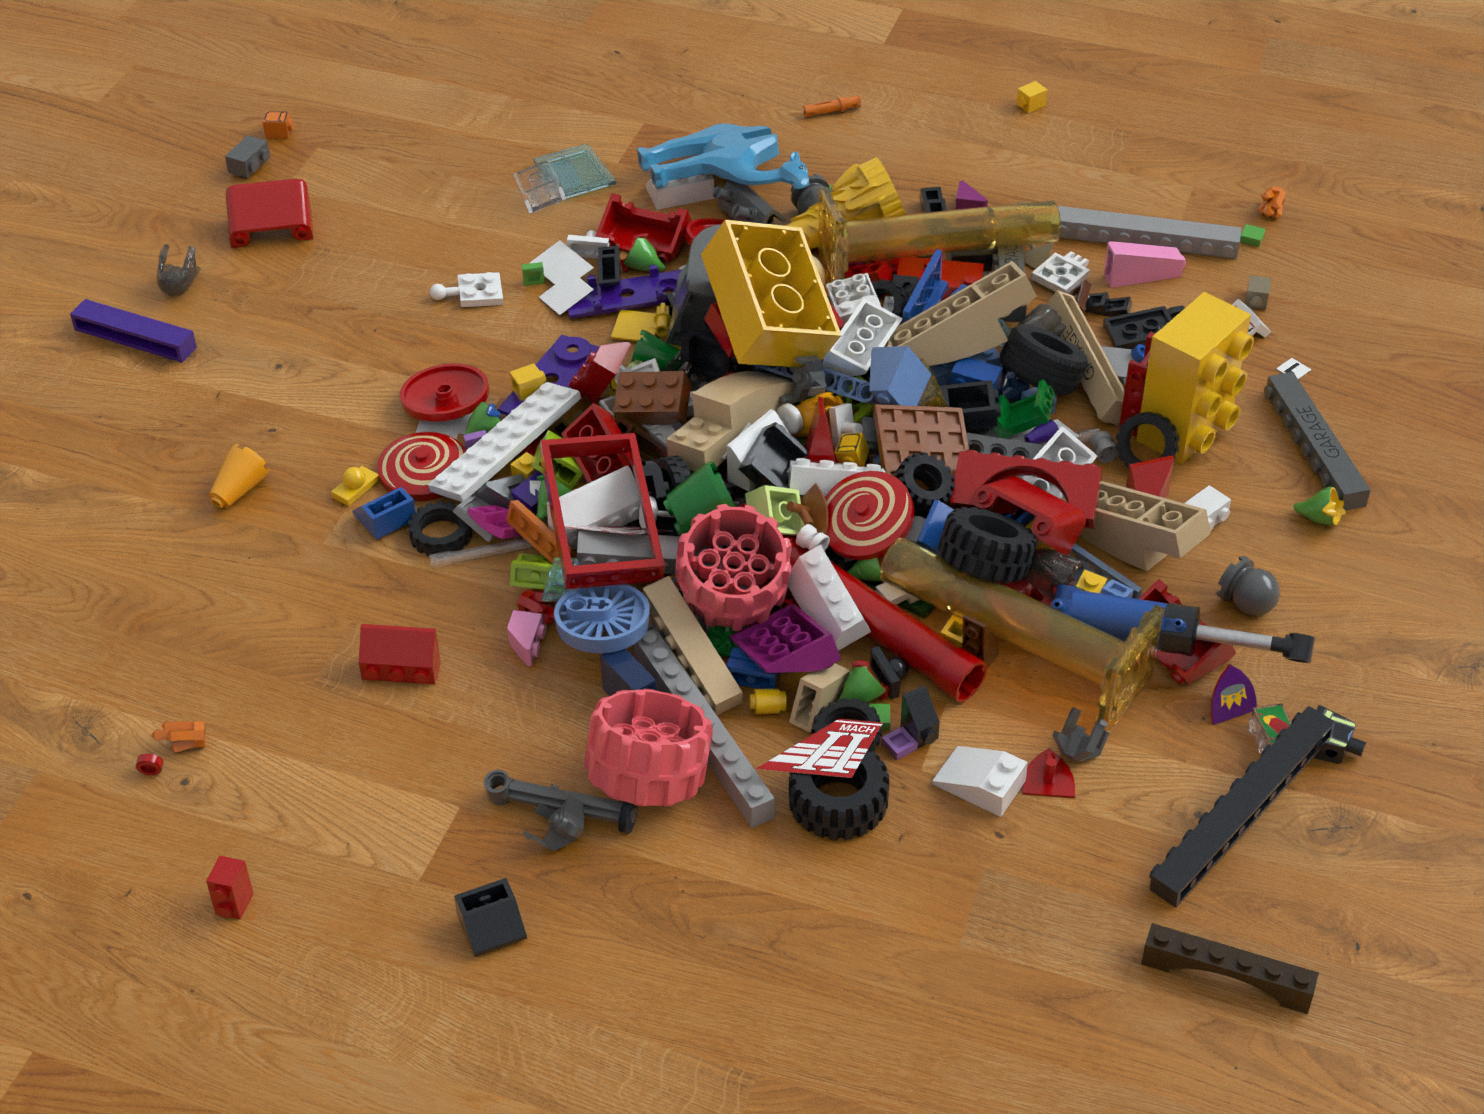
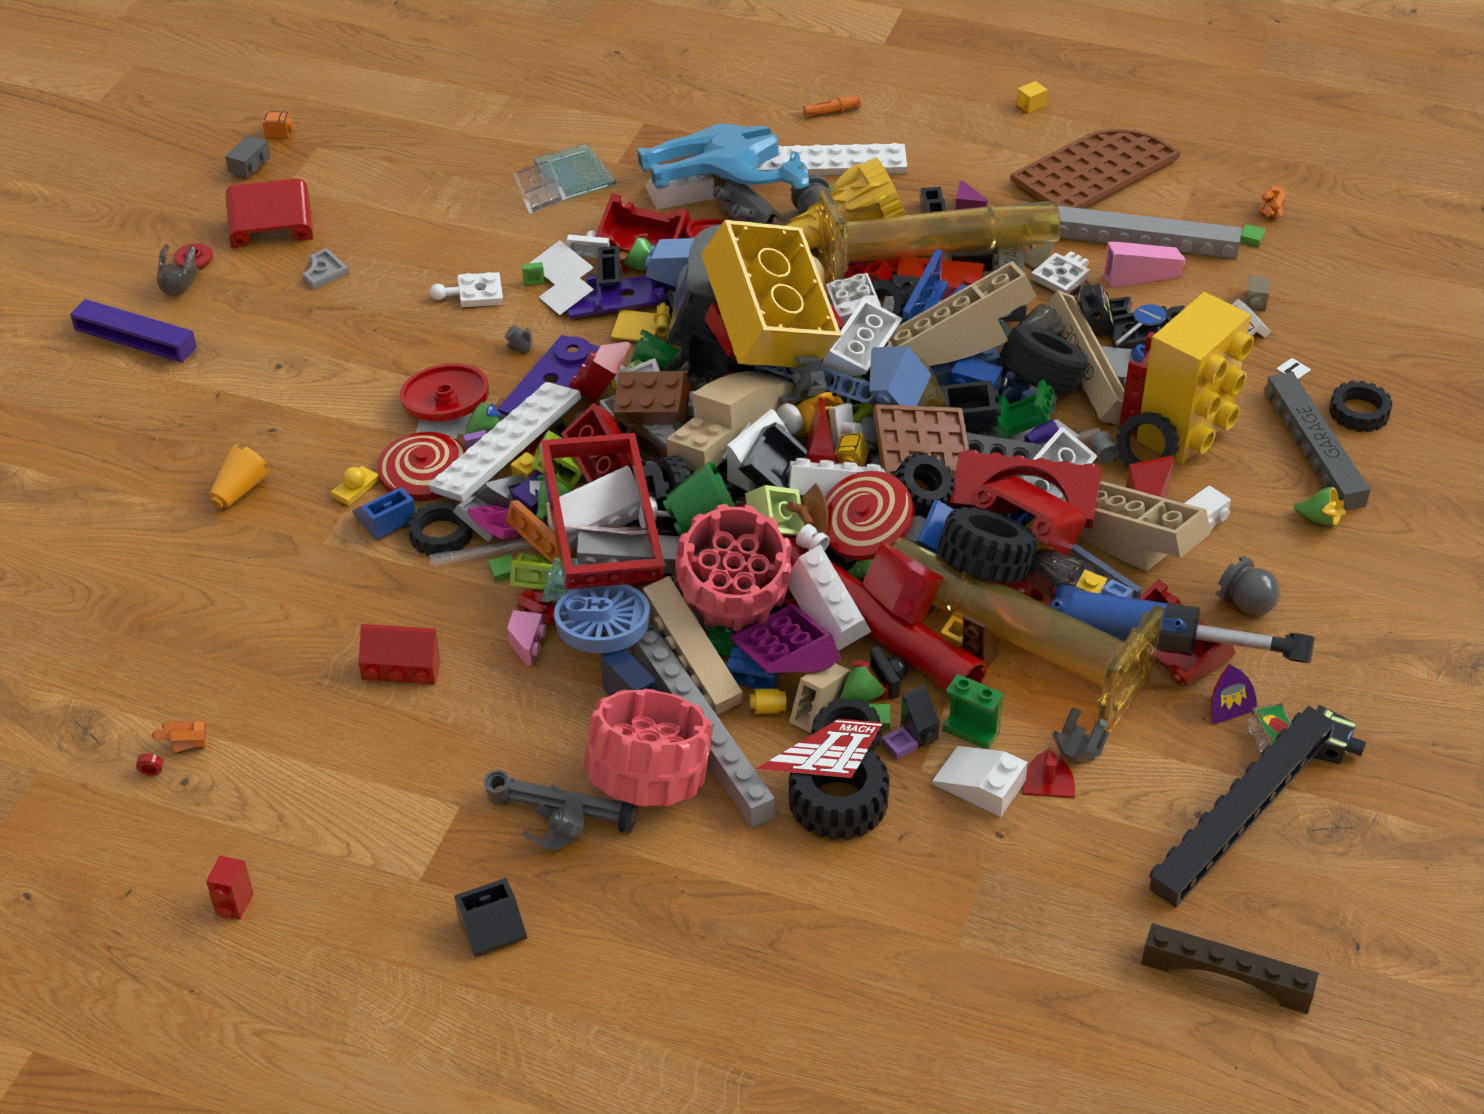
(202, 254): none -> red wheel
(324, 269): none -> light grey tile
(500, 567): none -> bright green tile
(519, 339): none -> dark grey piece
(526, 381): yellow brick -> none
(668, 260): none -> medium blue slope
(838, 158): none -> white plate
(902, 584): none -> red slope
(974, 712): none -> green panel
(1094, 167): none -> dark orange plate
(1096, 300): none -> black torso
(1145, 315): none -> blue piece
(1358, 420): none -> black tyre

